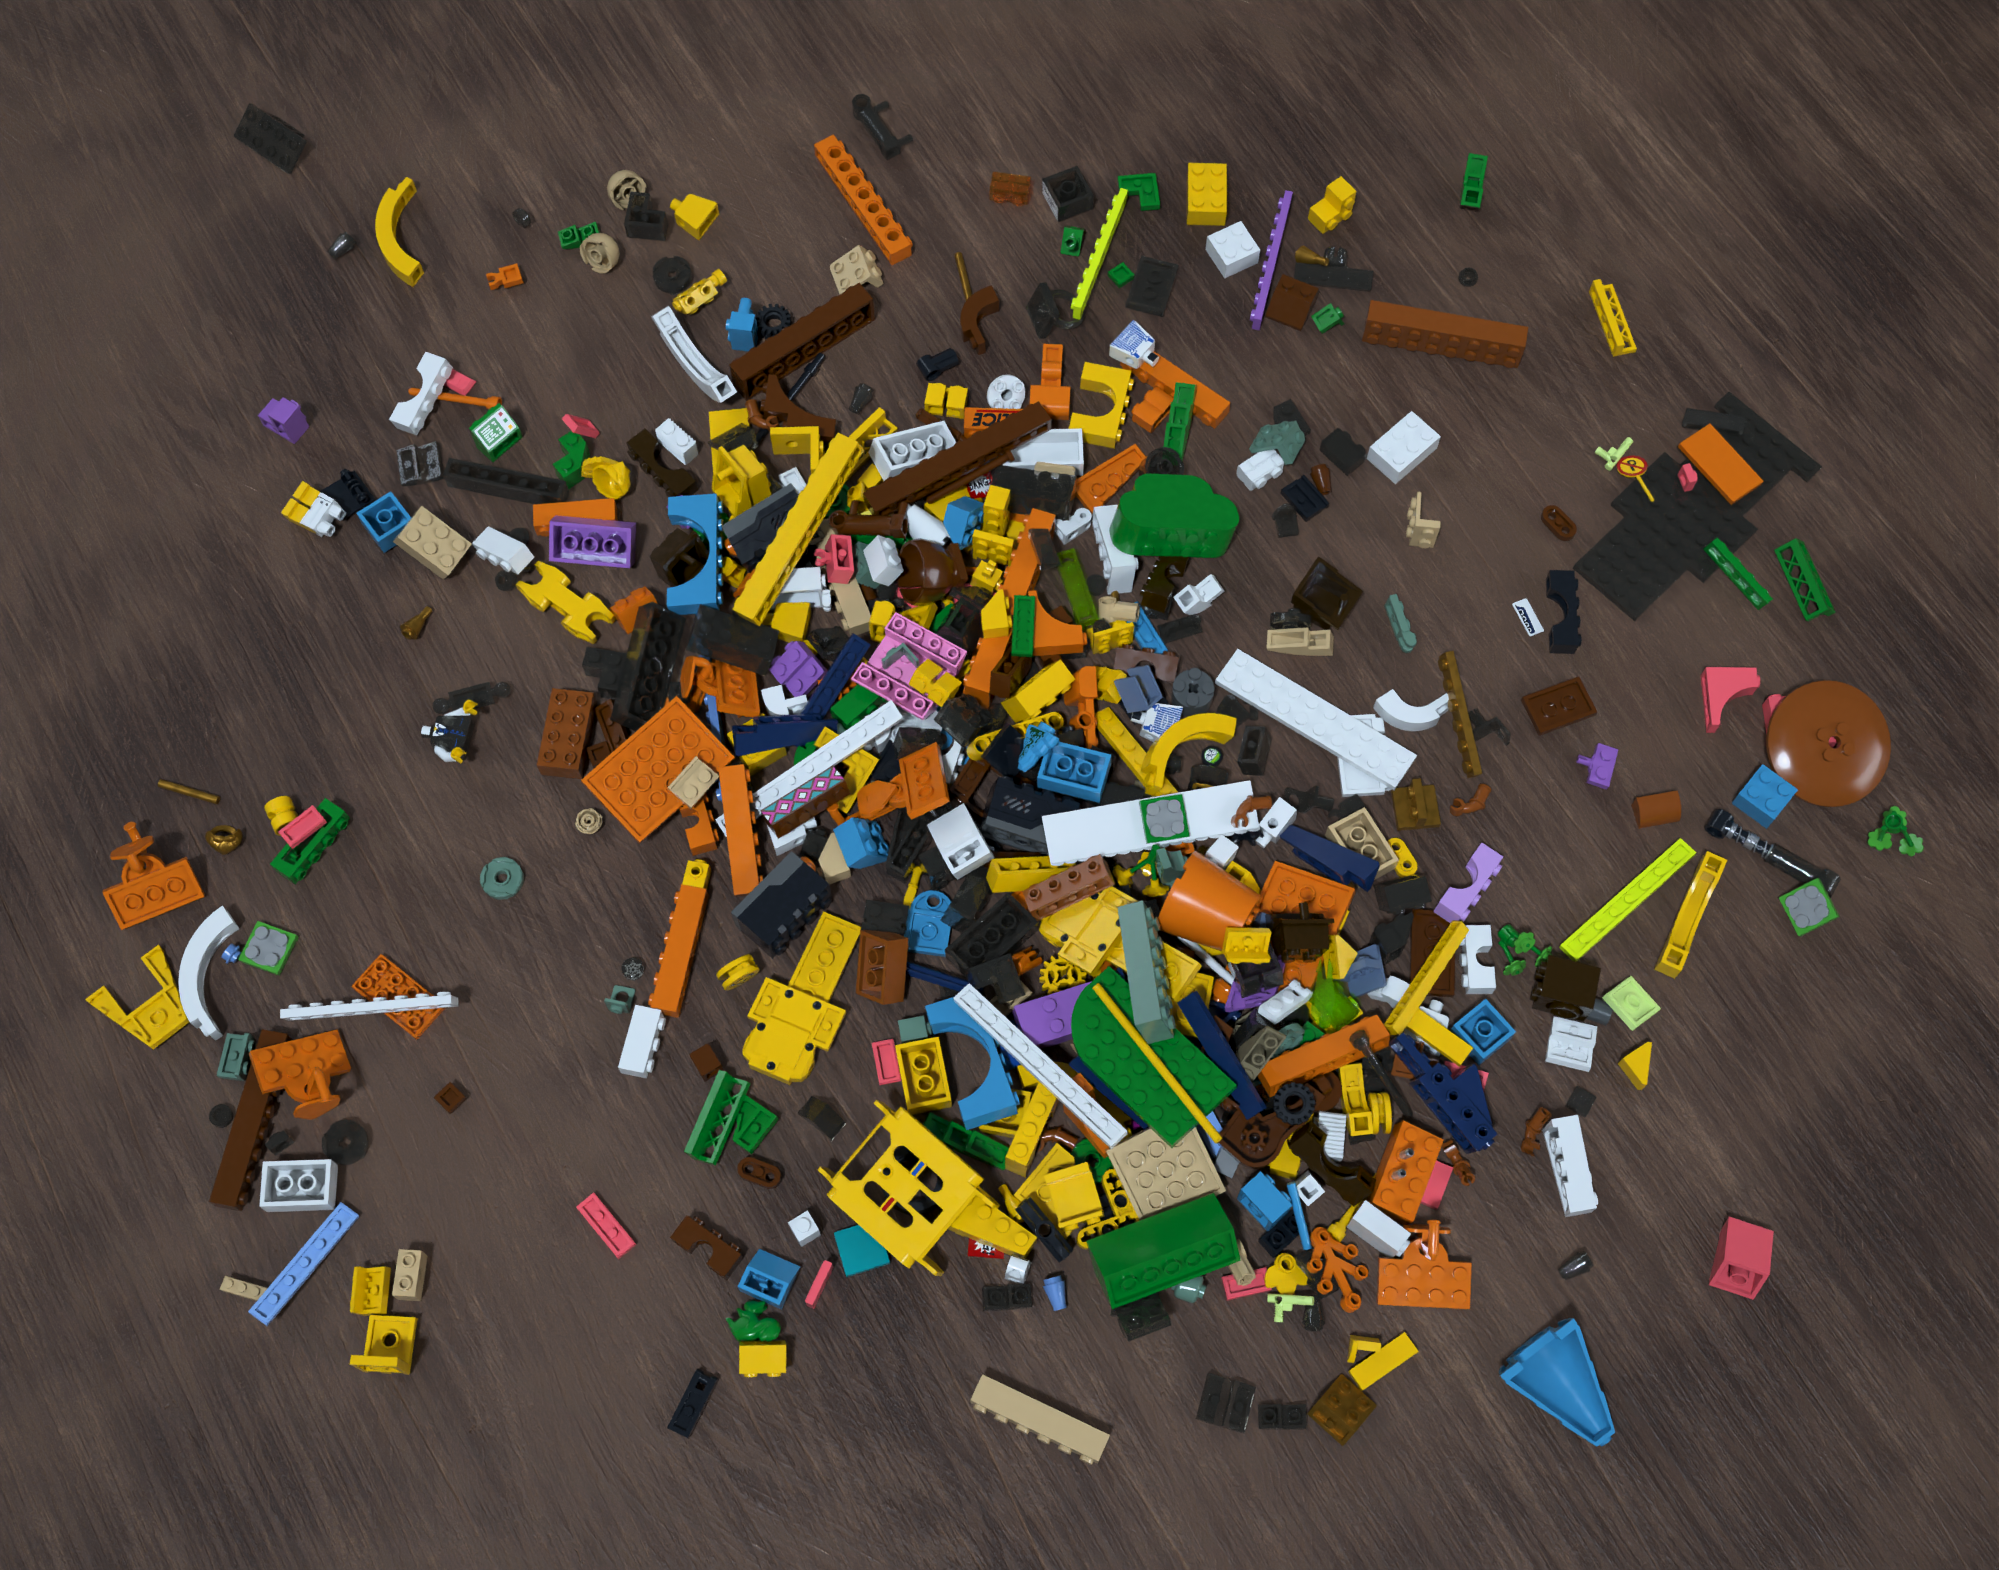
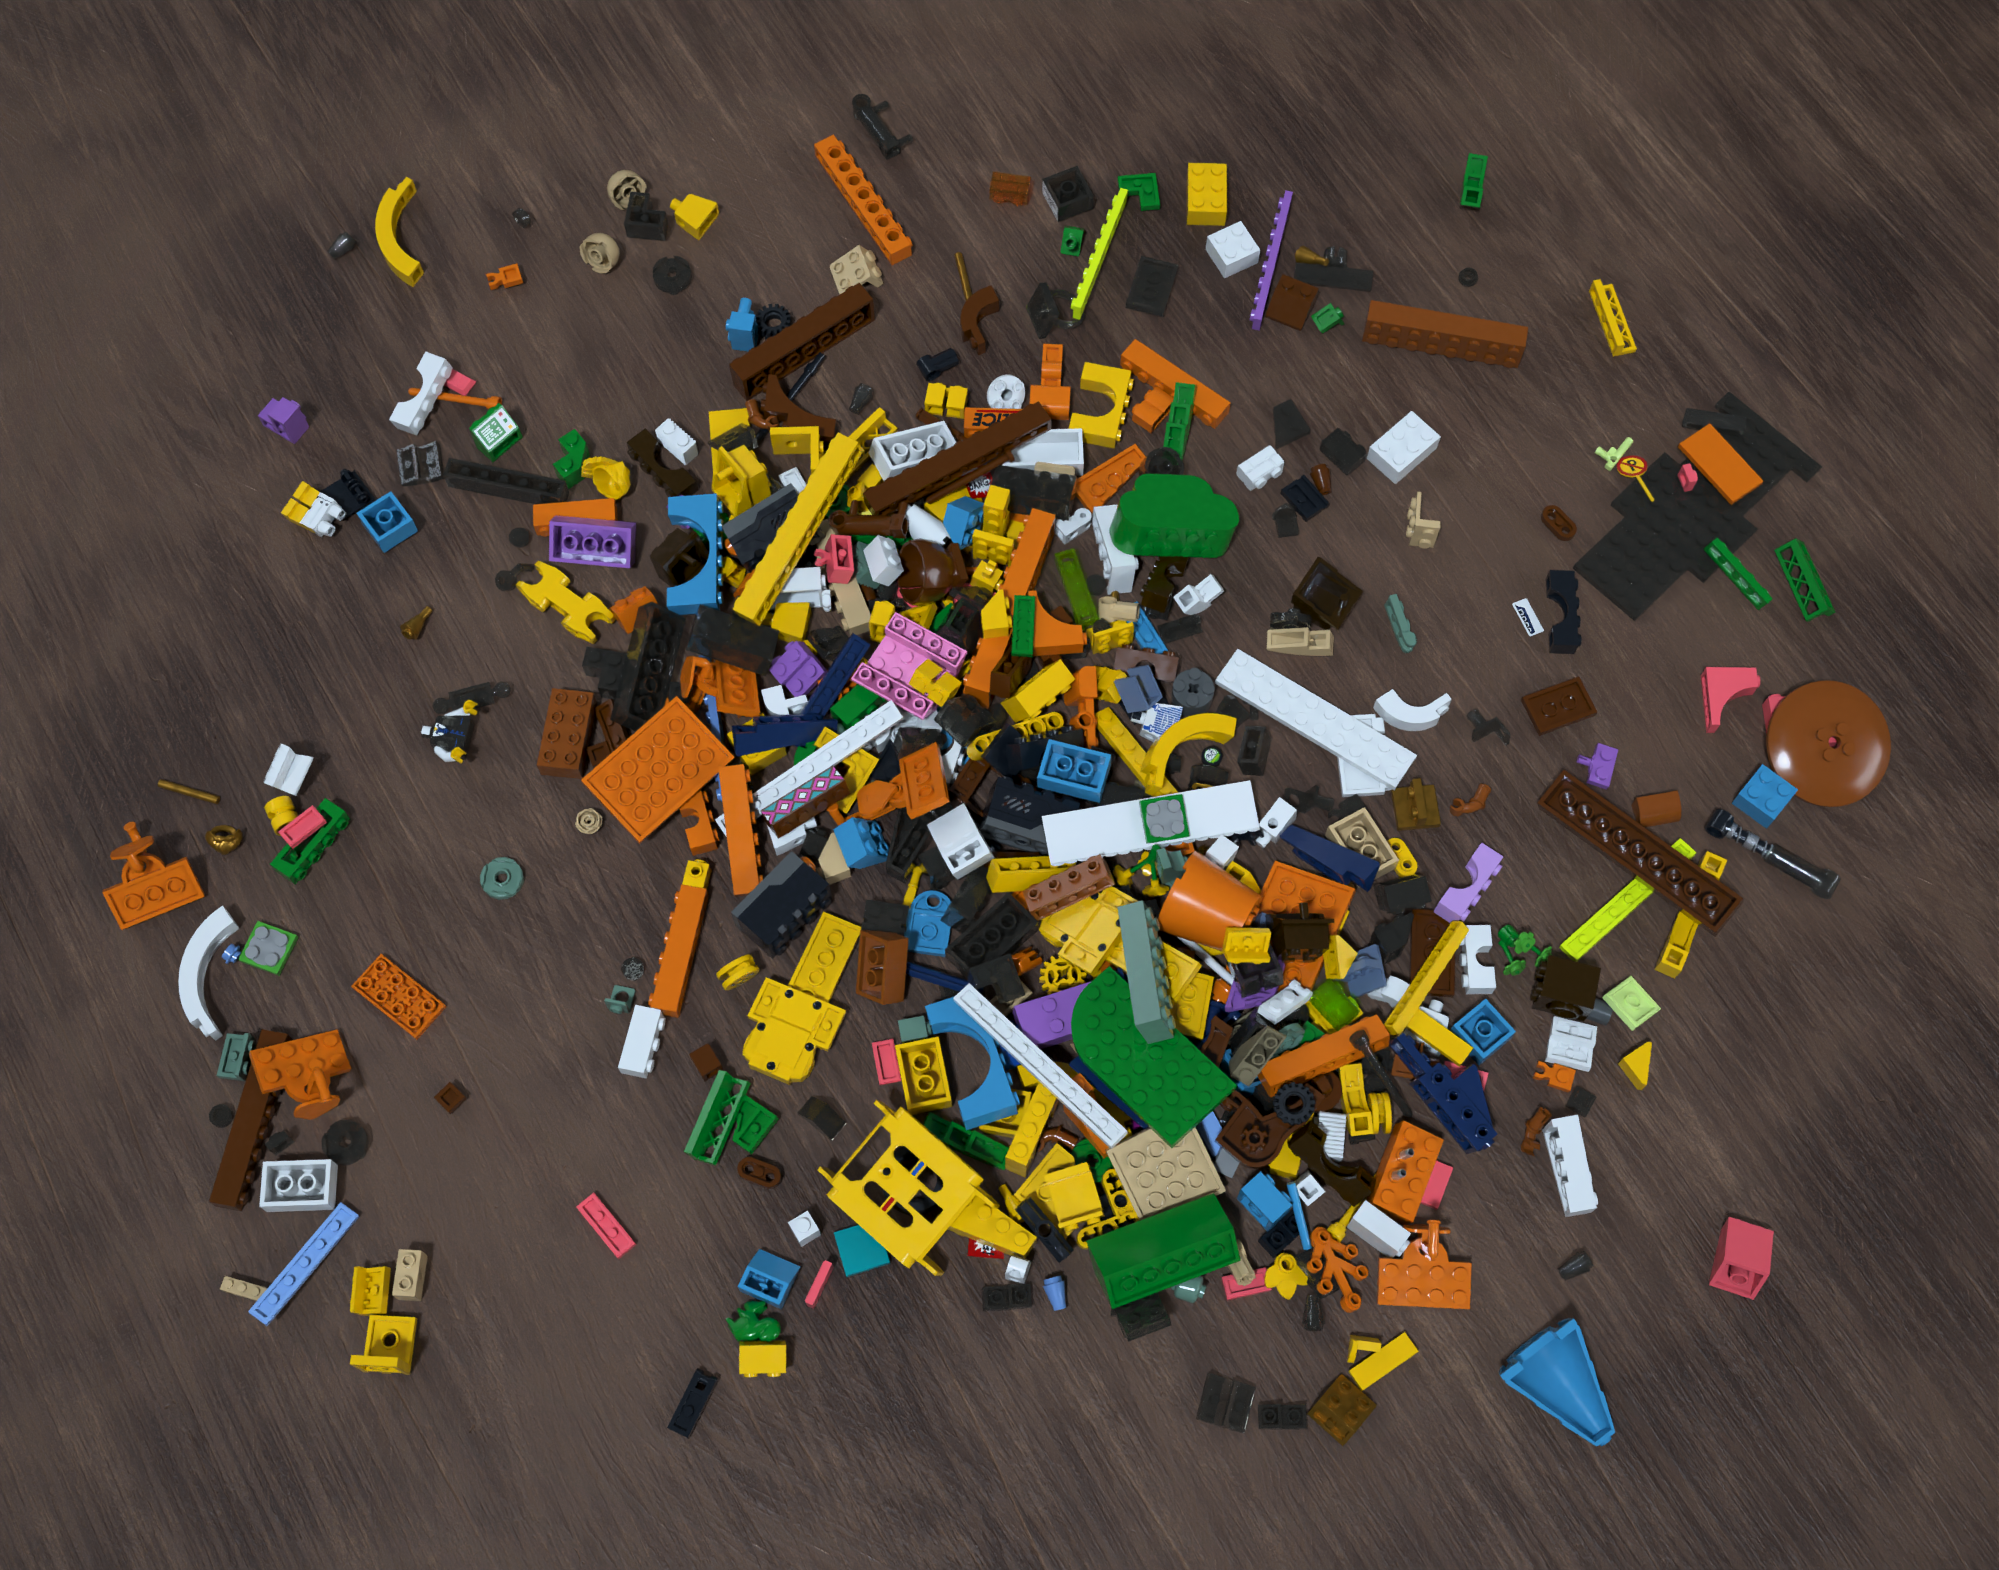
(155, 1018): yellow wing -> none
(271, 137): clear smoke bracket -> none
(288, 770): none -> white piece
(361, 1007): white plate -> none
(432, 542): tan brick -> none
(502, 550): white brick -> none
(573, 237): green slope -> none
(580, 426): coral tile -> none
(692, 1234): reddish brown arch -> none
(693, 782): tan plate -> none
(696, 366): white arch -> none
(698, 295): yellow brick -> none
(896, 653): bracket -> none
(1036, 744): dark azure rock -> none
(1039, 1419): tan brick -> none
(1043, 548): clear smoke slope -> none
(1121, 275): green tile -> none
(1134, 347): torso -> none
(1157, 1063): yellow piece -> none
(1221, 1053): dark blue tile -> none
(1249, 805): dark orange piece -> none
(1283, 436): sand green bracket -> none
(1287, 1303): yellowish green hose -> none
(1323, 998): clear neon green piece -> none
(1334, 207): yellow brick -> none
(1460, 1167): dark orange piece -> none
(1461, 722): pearl gold plate -> none
(1557, 1076): none -> orange plate
(1640, 853): none -> reddish brown brick
(1809, 907): light grey piece -> none
(1895, 822): bright green plant -> none

